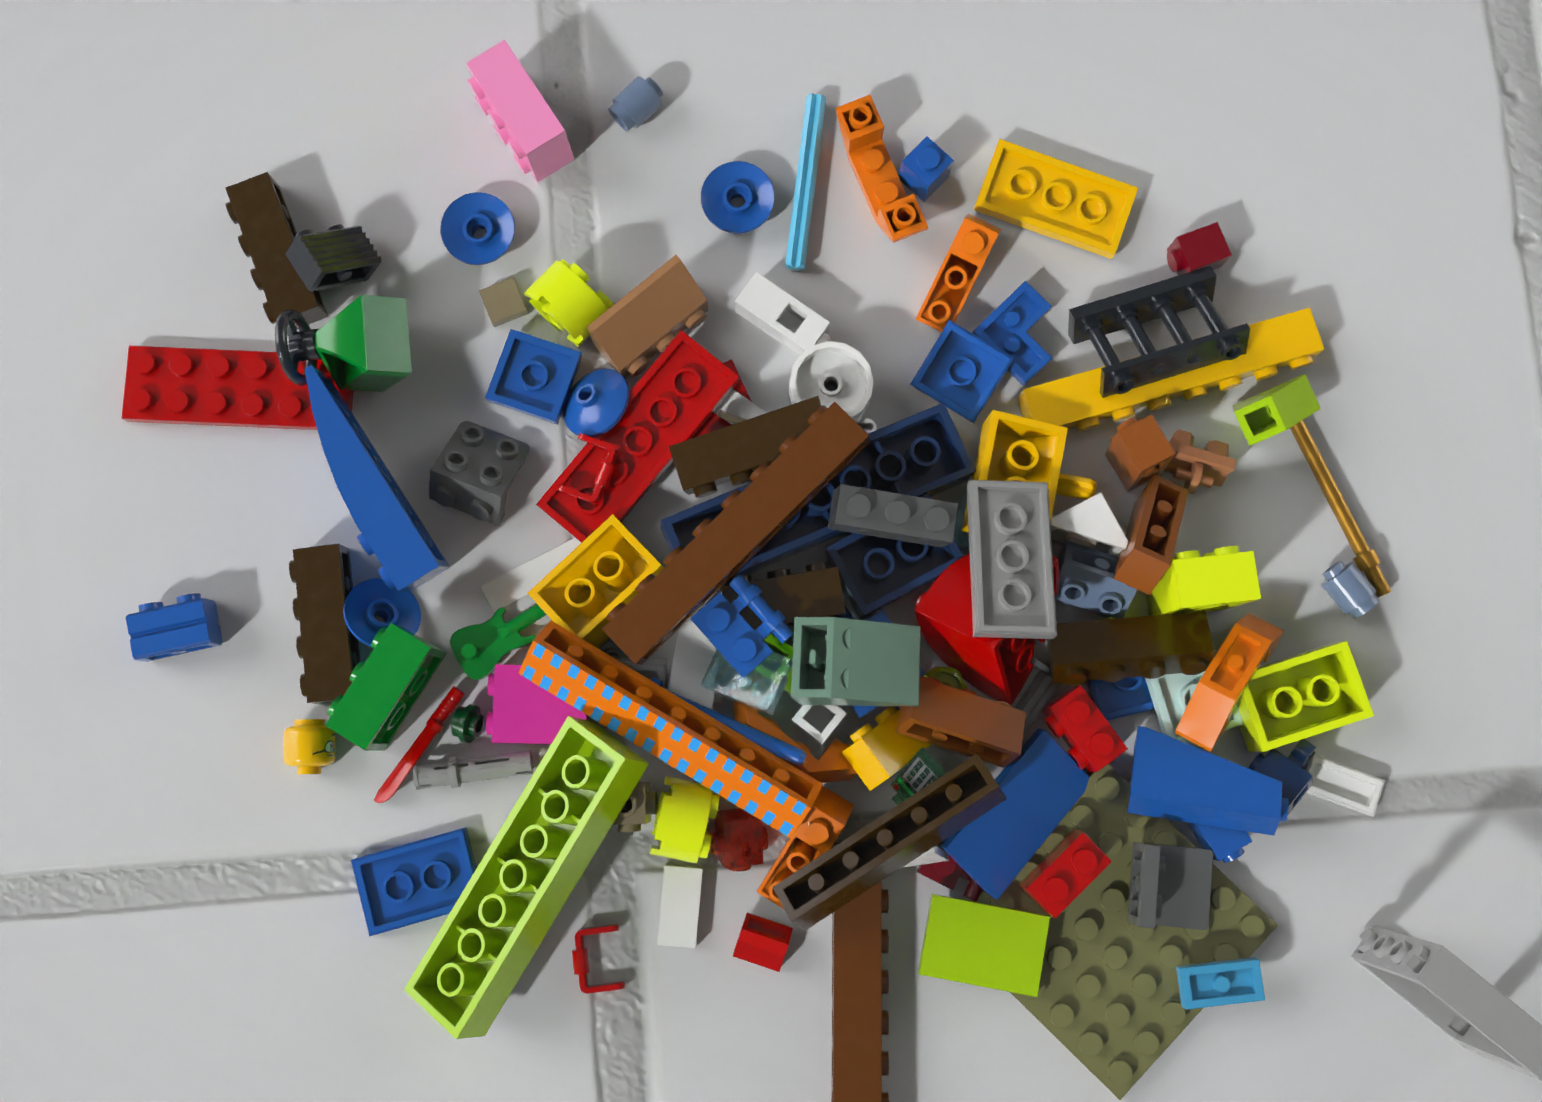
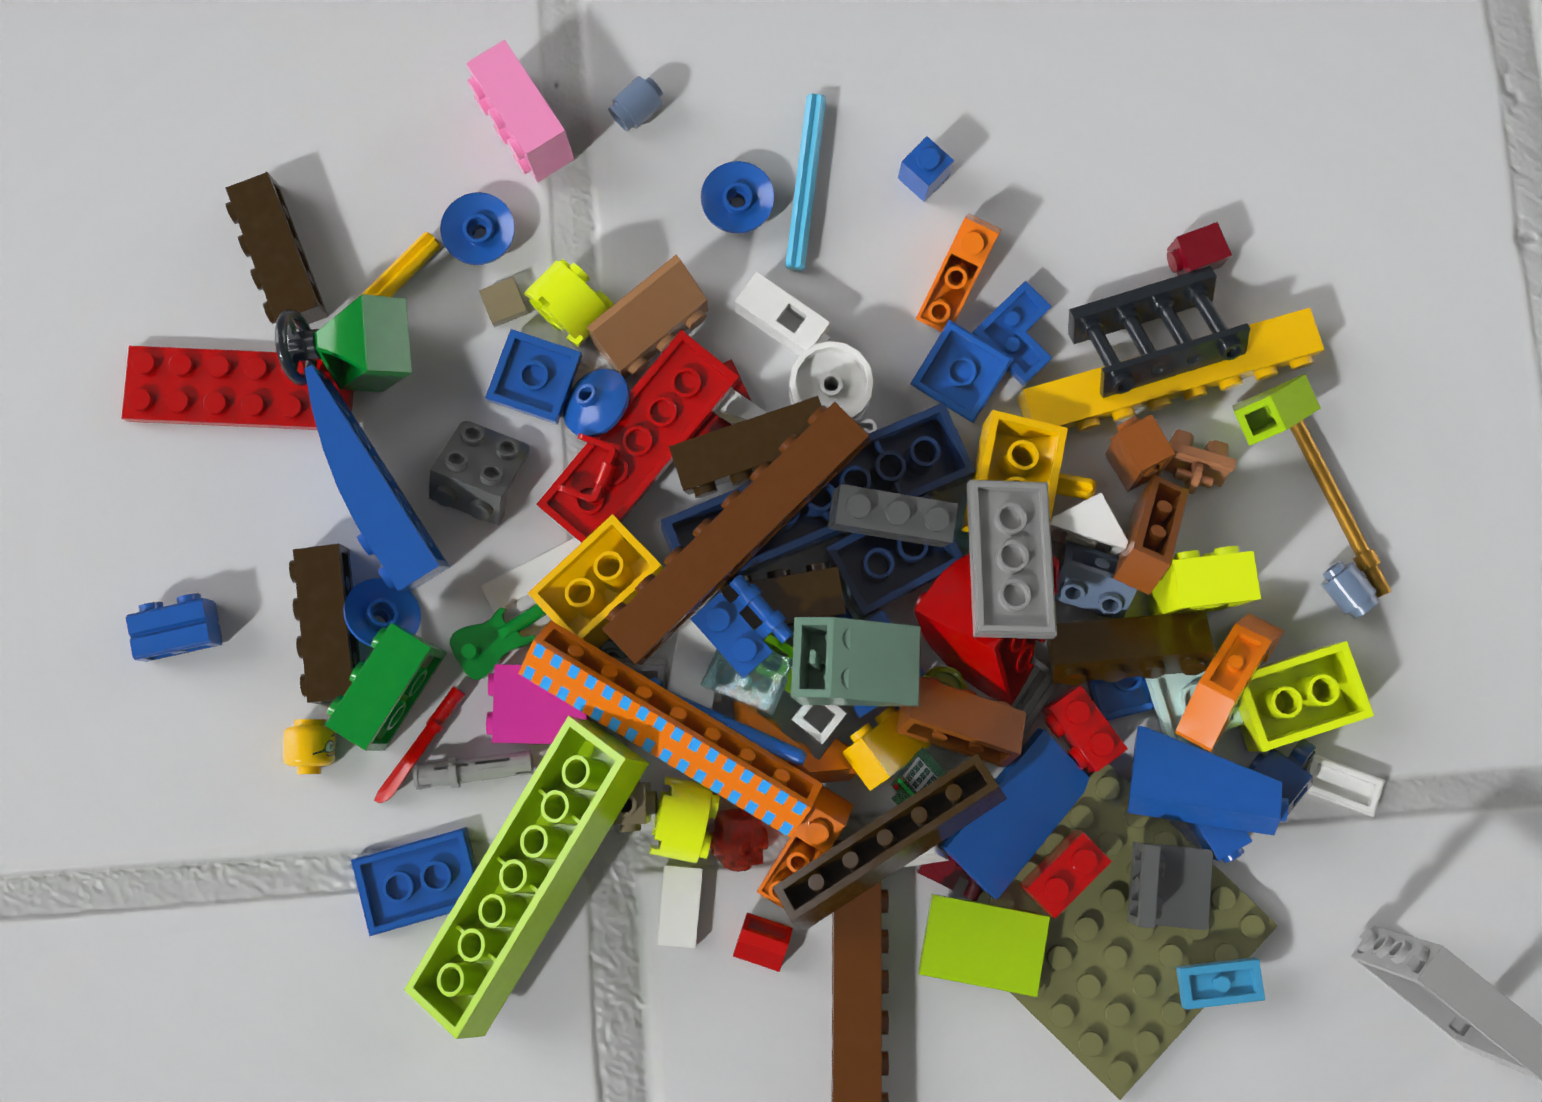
(333, 257): black brick -> none
(404, 267): none -> yellow axle
(467, 723): dark green plate -> none
(581, 961): red piece -> none
(889, 204): orange slope -> none
(1056, 199): yellow plate -> none

